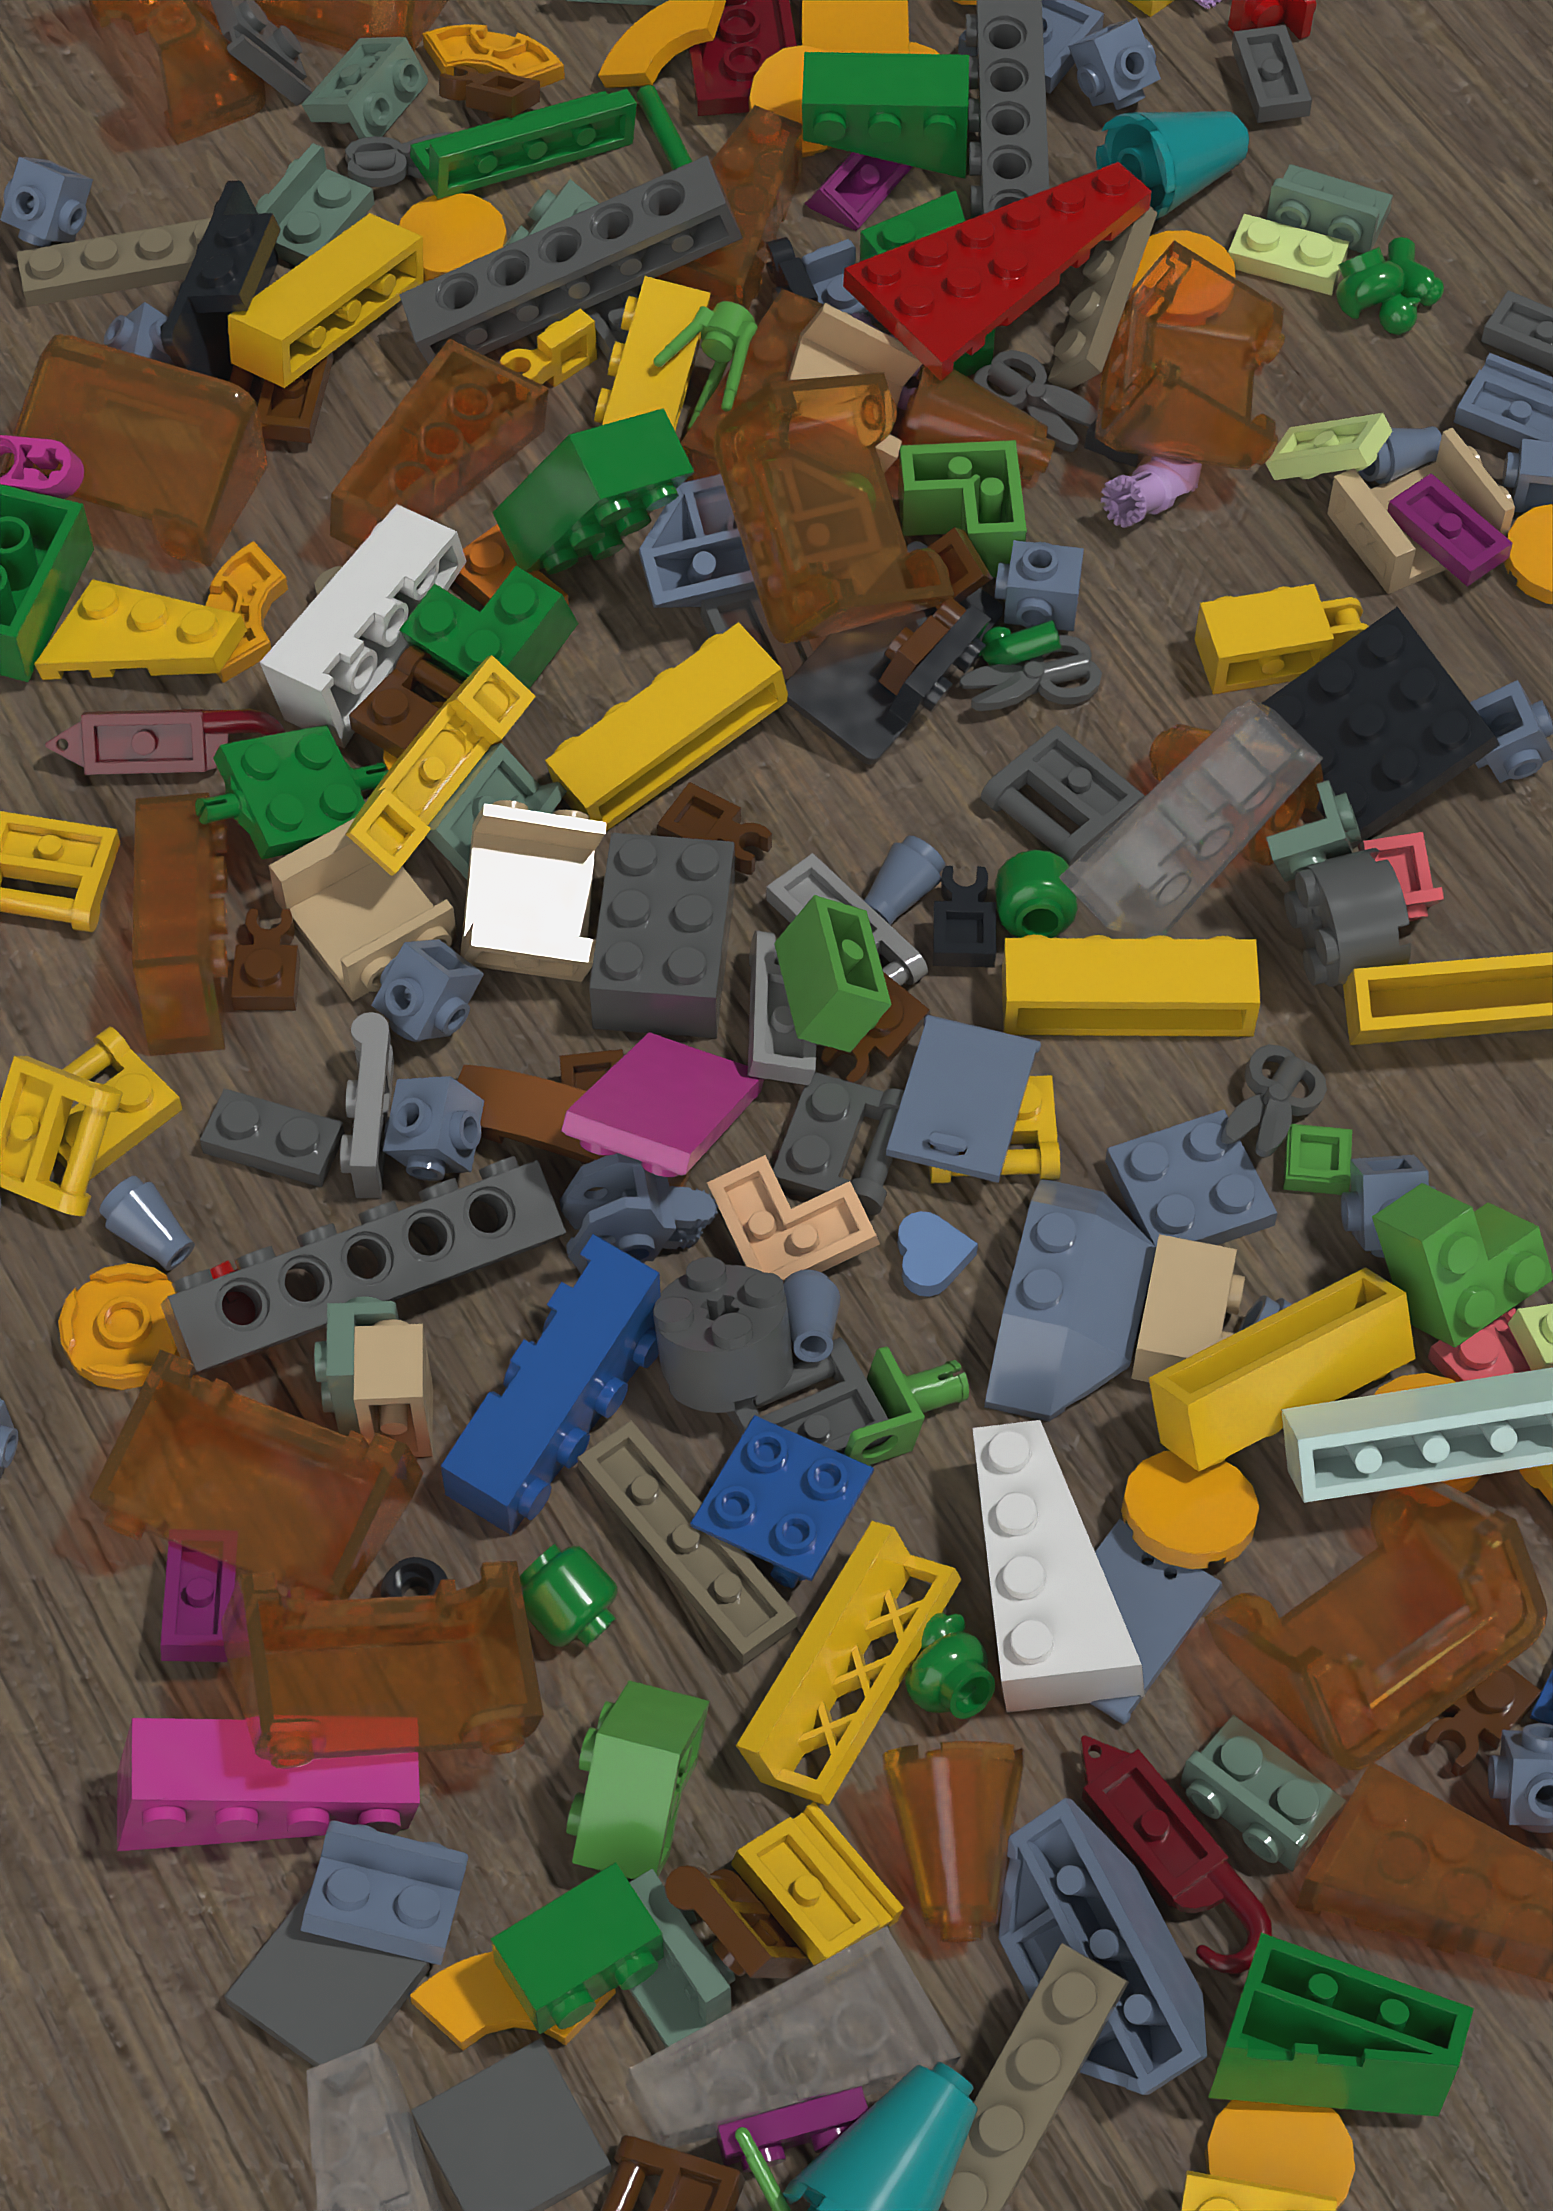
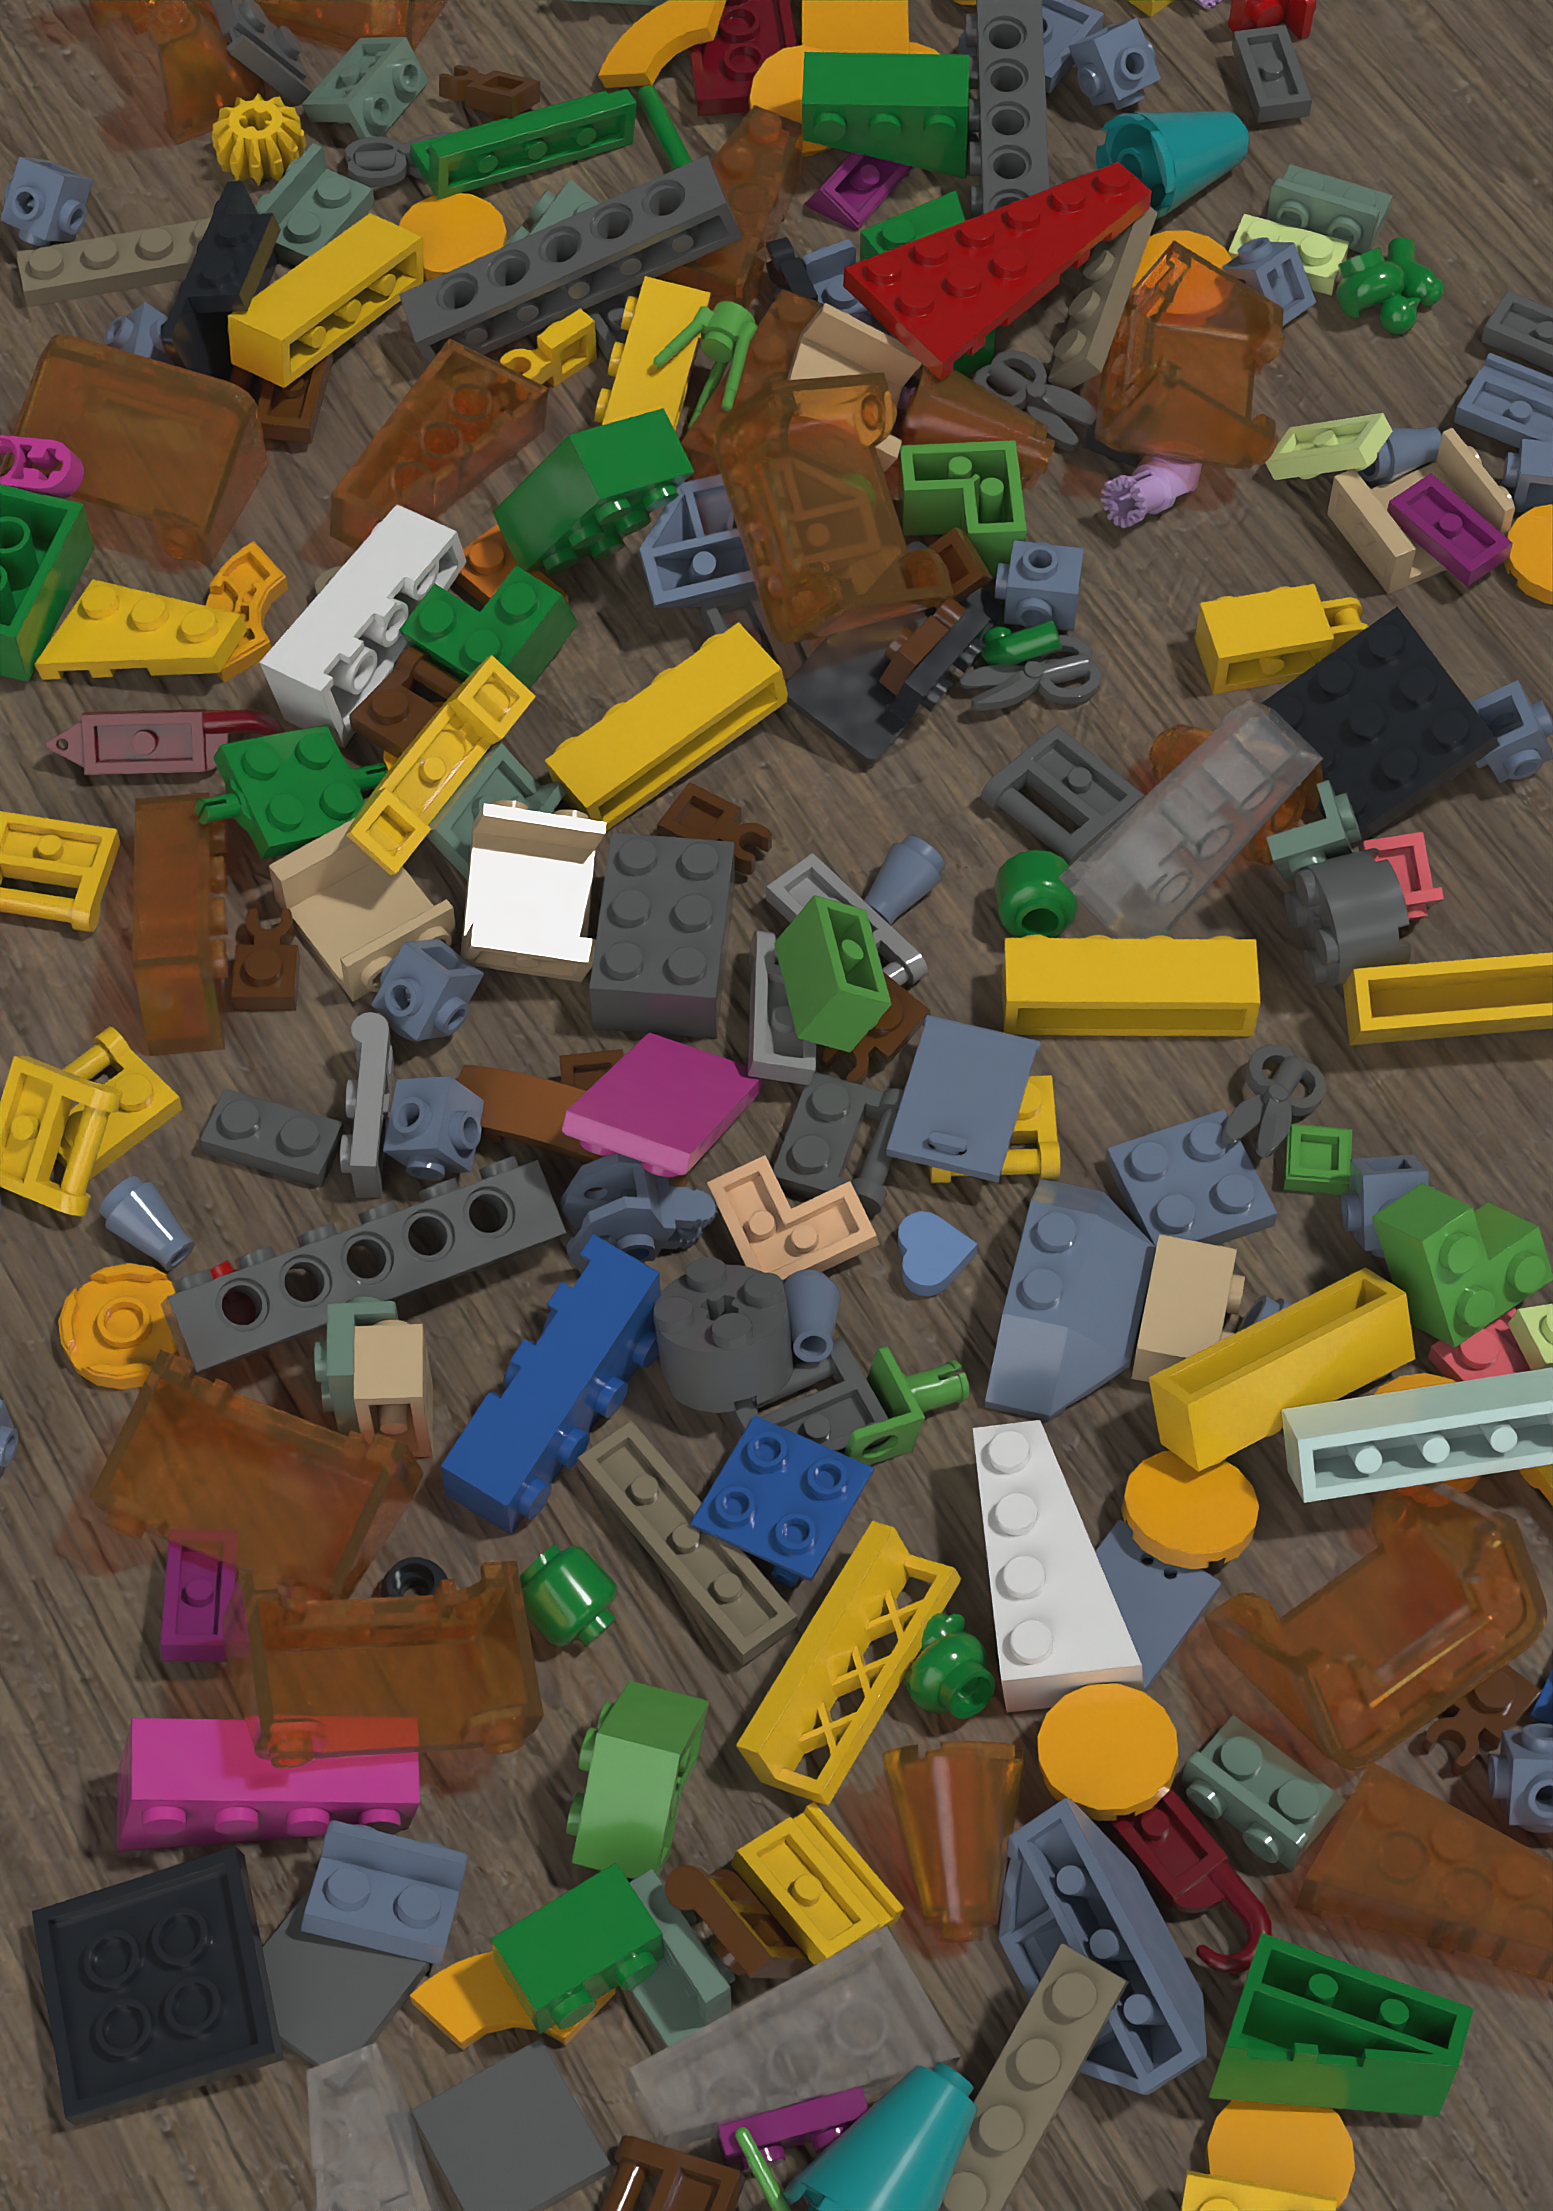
(156, 1986): none -> black plate
(257, 138): none -> yellow gear
(490, 51): light orange tile -> none
(964, 923): black plate -> none
(1108, 1750): none -> light orange tile
(1275, 273): none -> sand blue bracket

